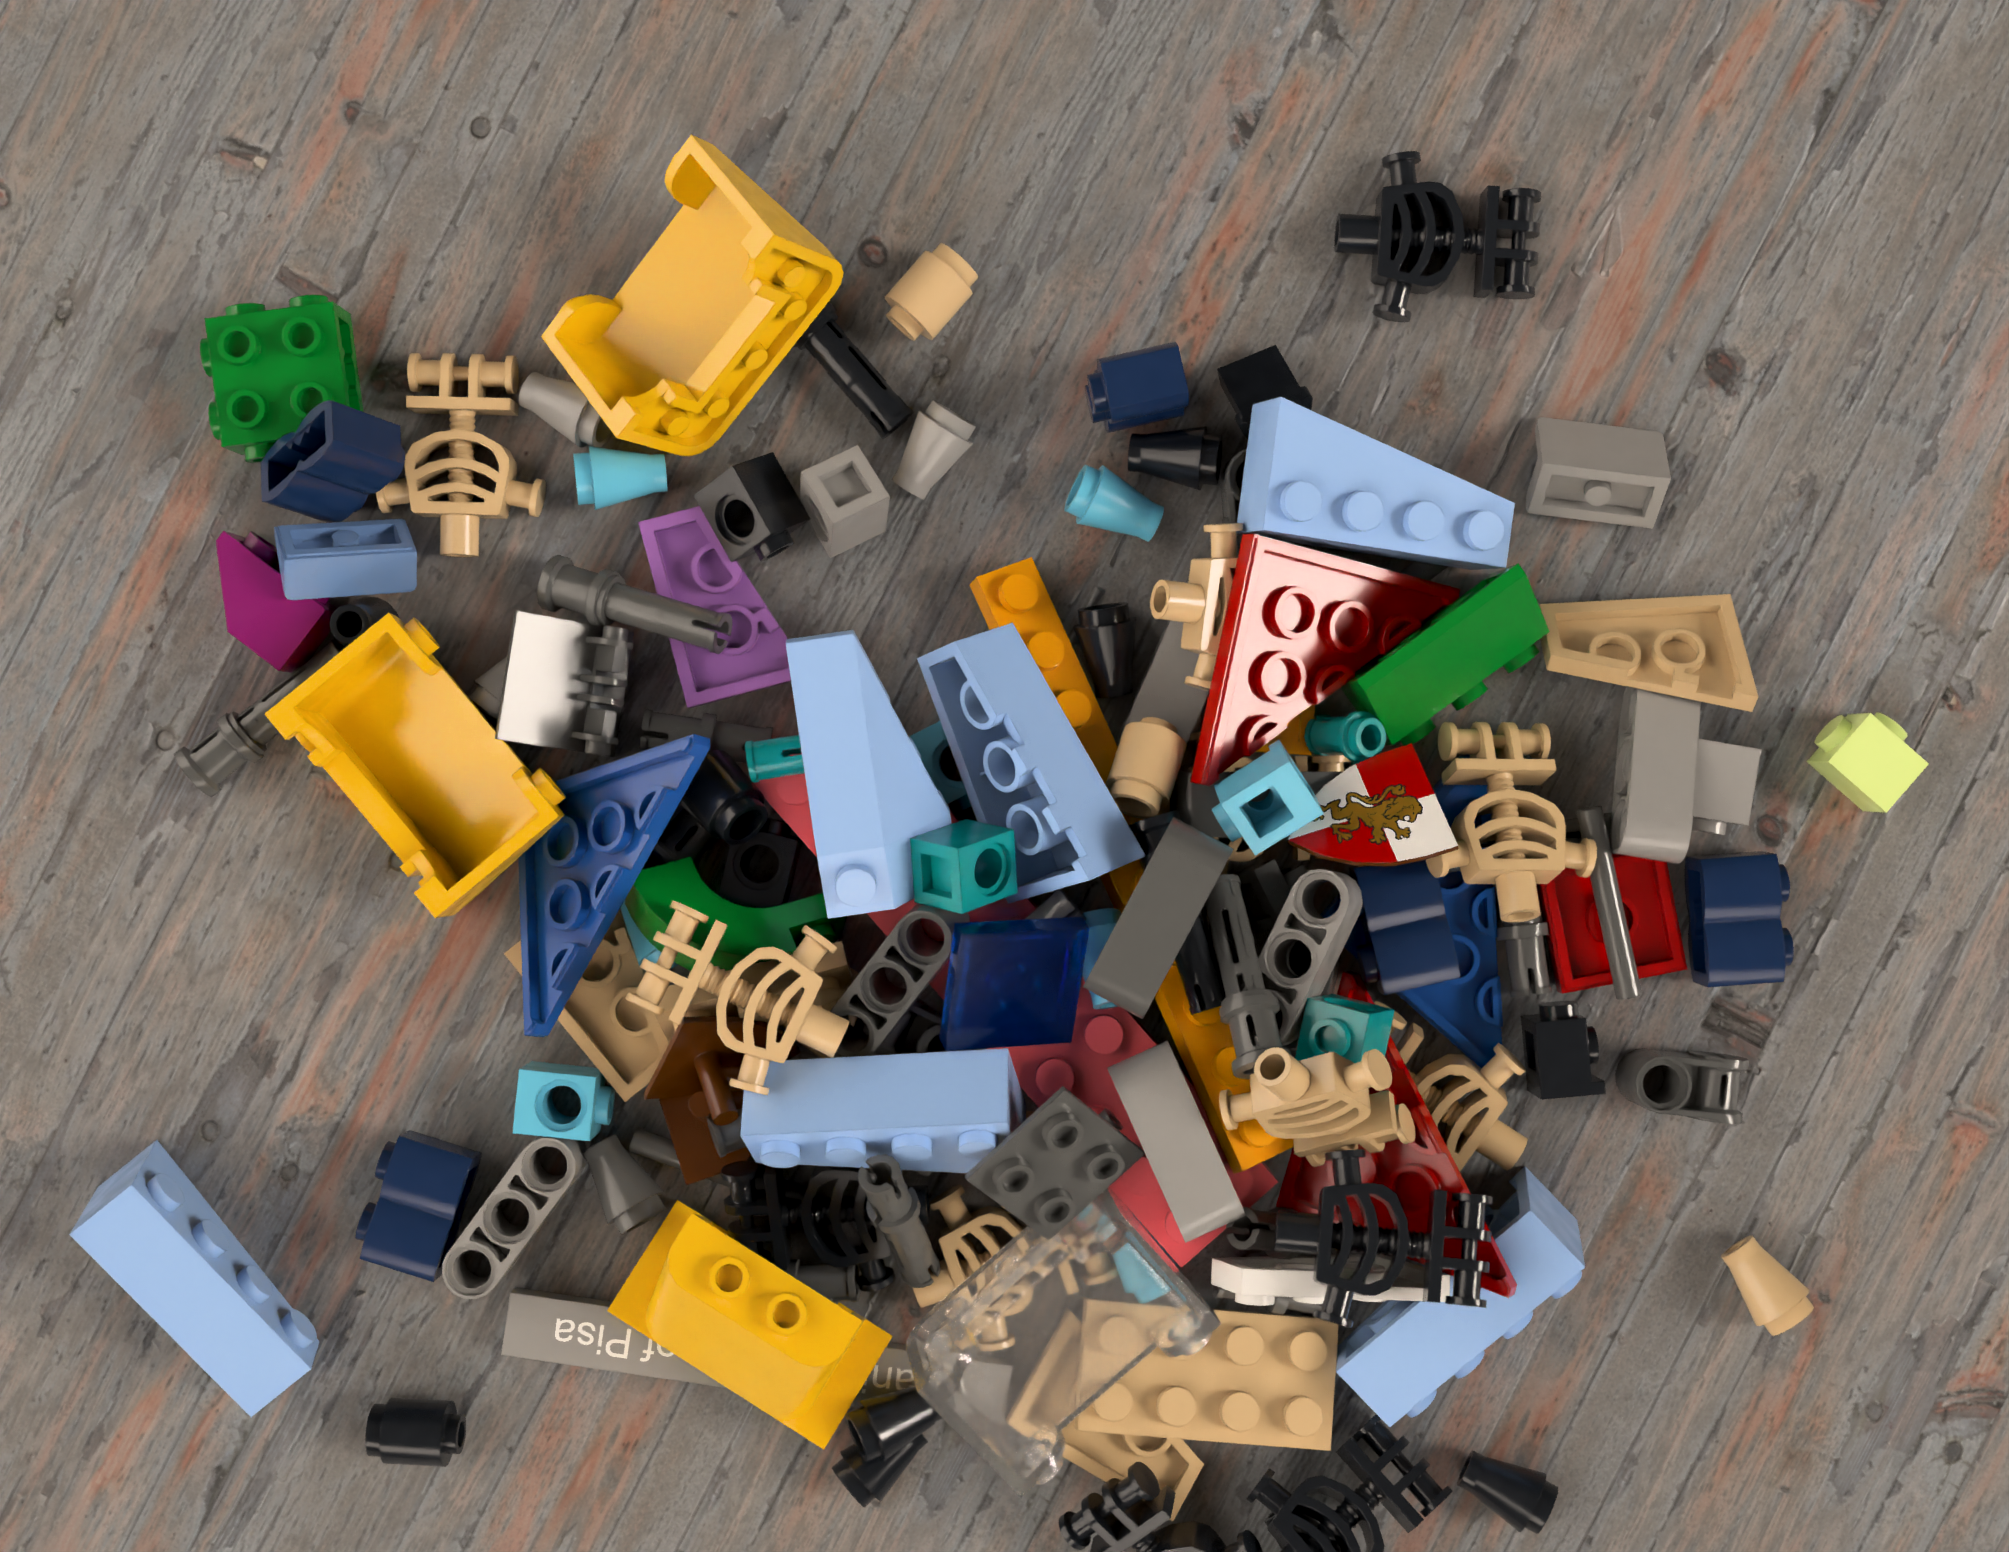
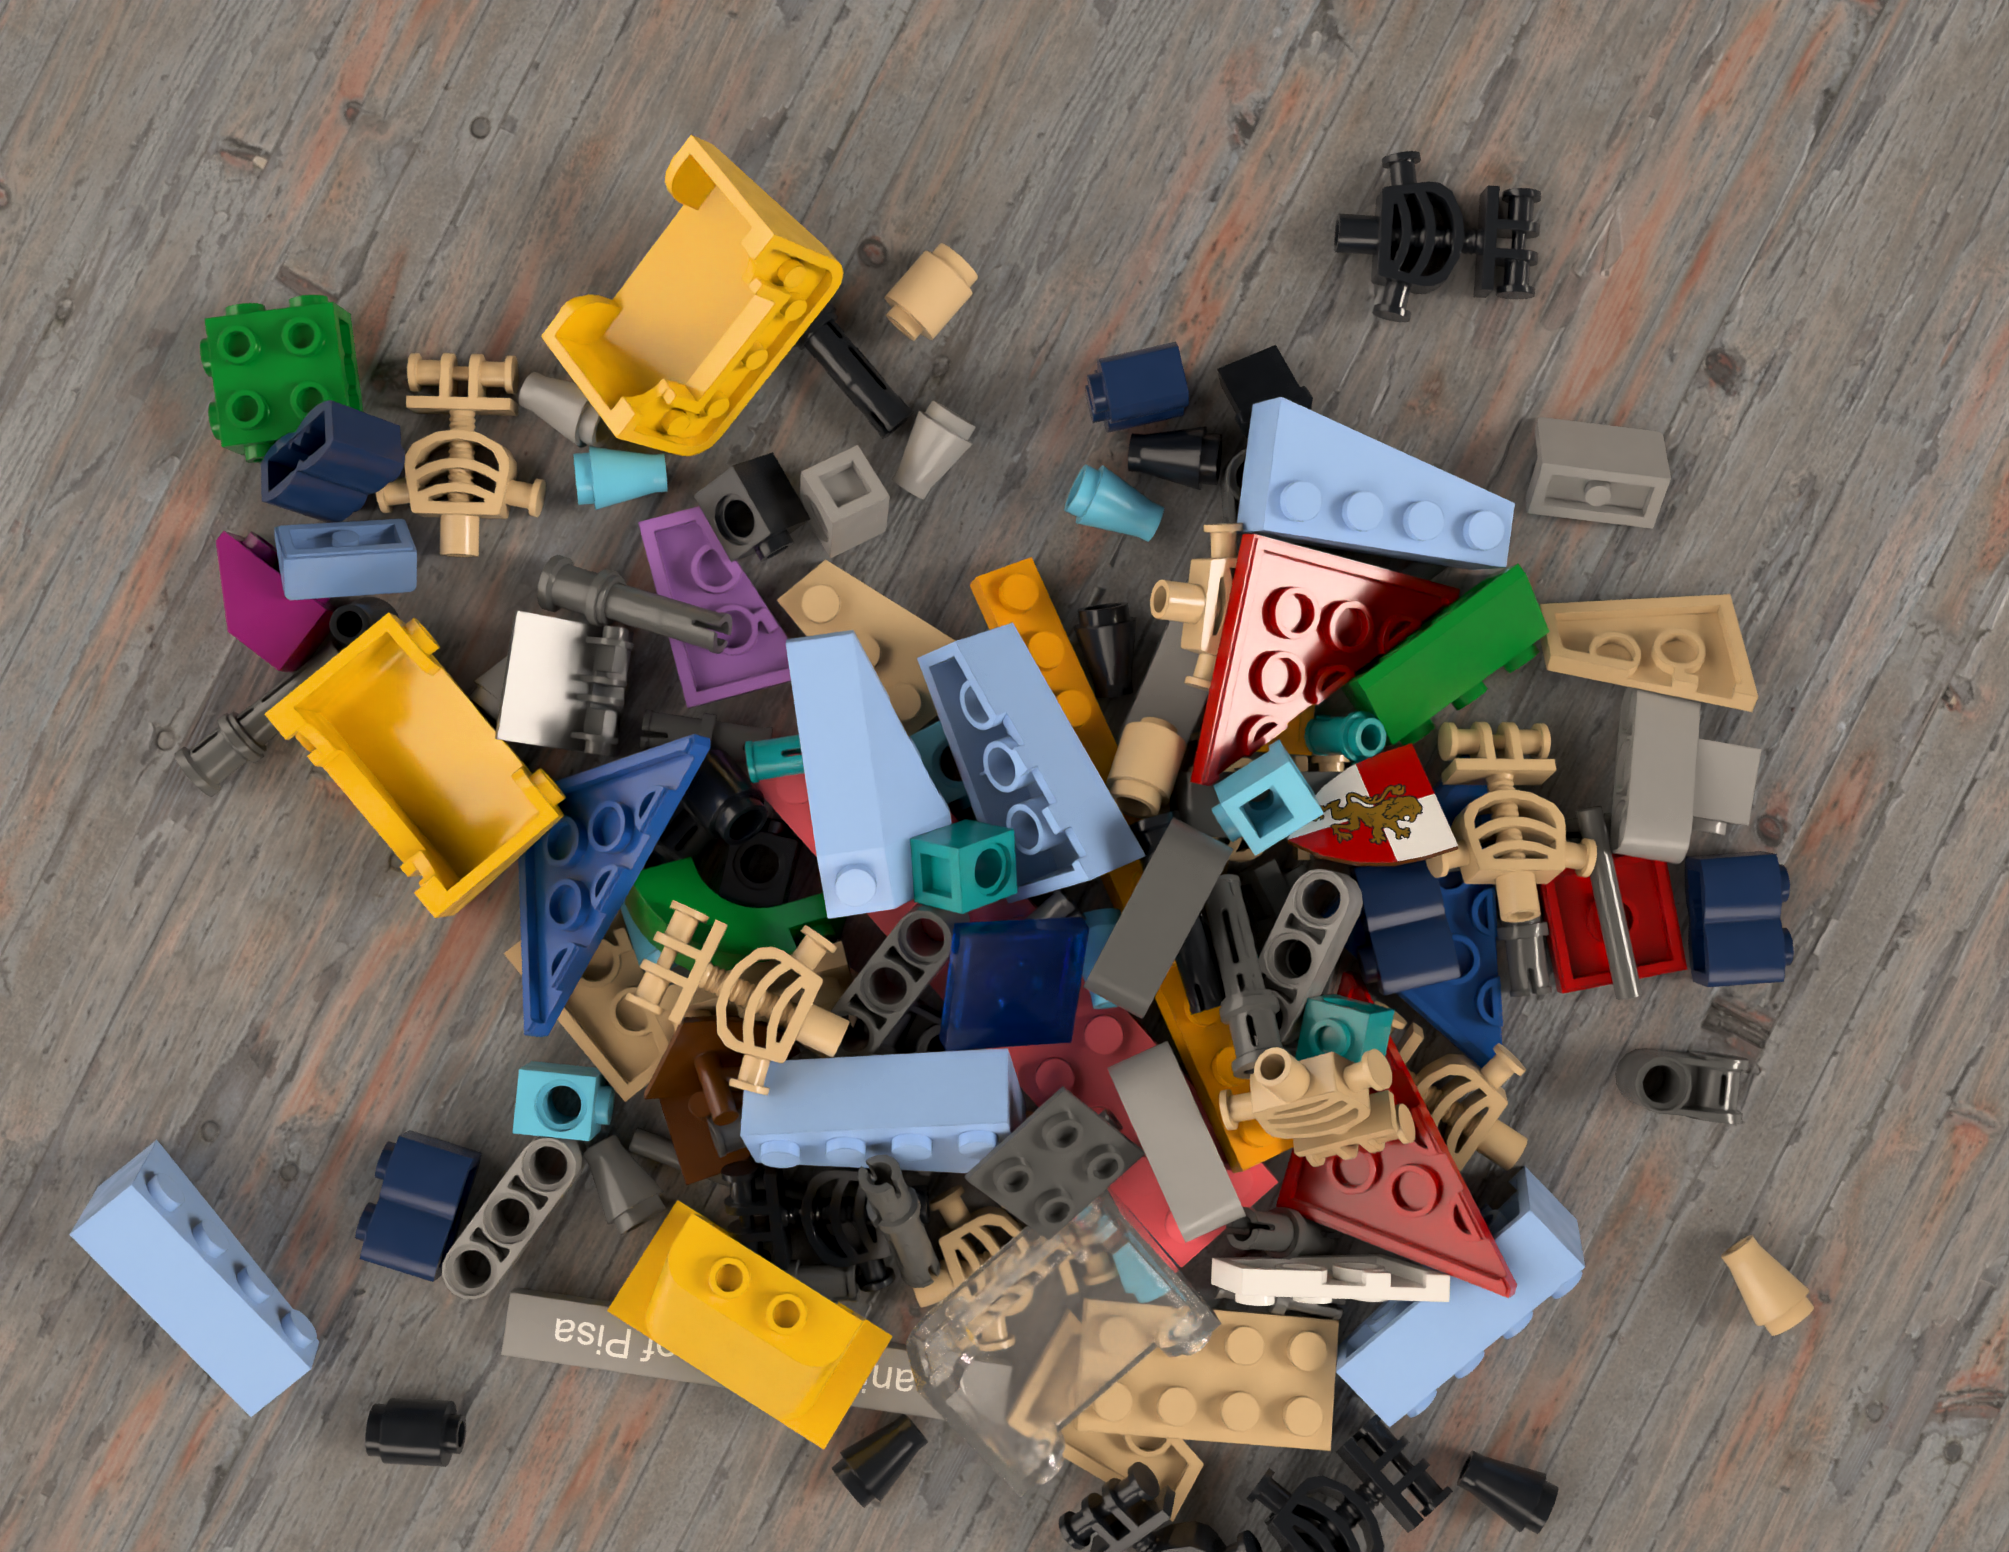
(889, 1422): black cone -> none
(890, 635): none -> tan wing
(1319, 1234): black piece -> none
(1560, 1052): black brick -> none
(1867, 759): yellowish green brick -> none

